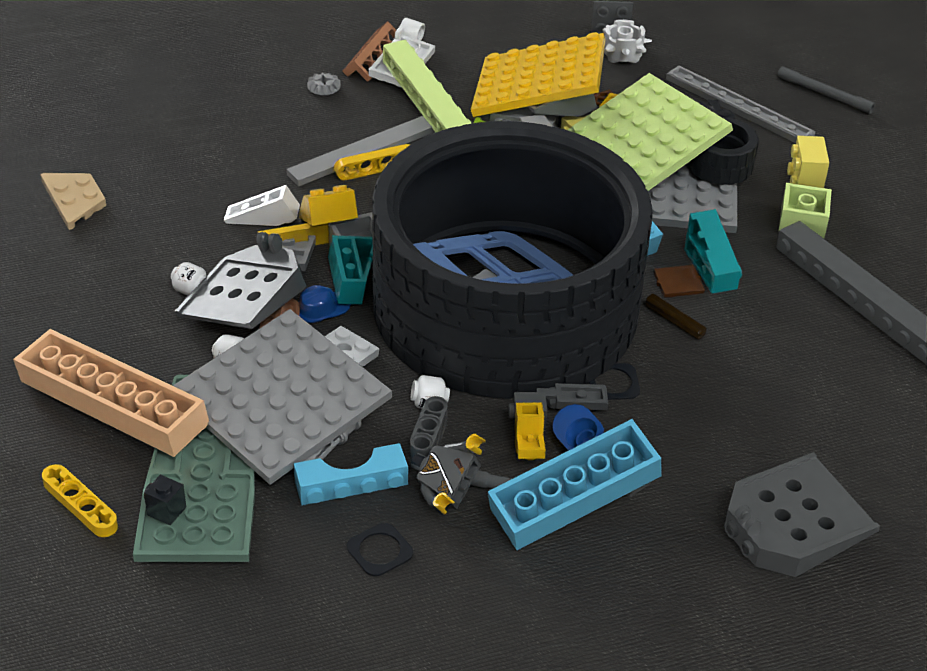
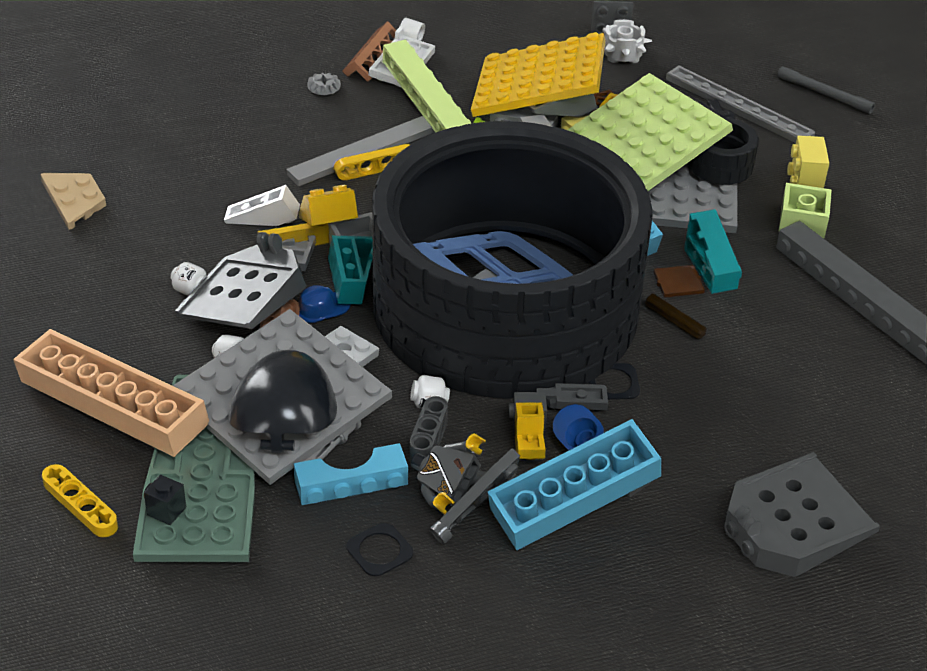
(283, 396): none -> black piece
(498, 474): none -> dark grey plate

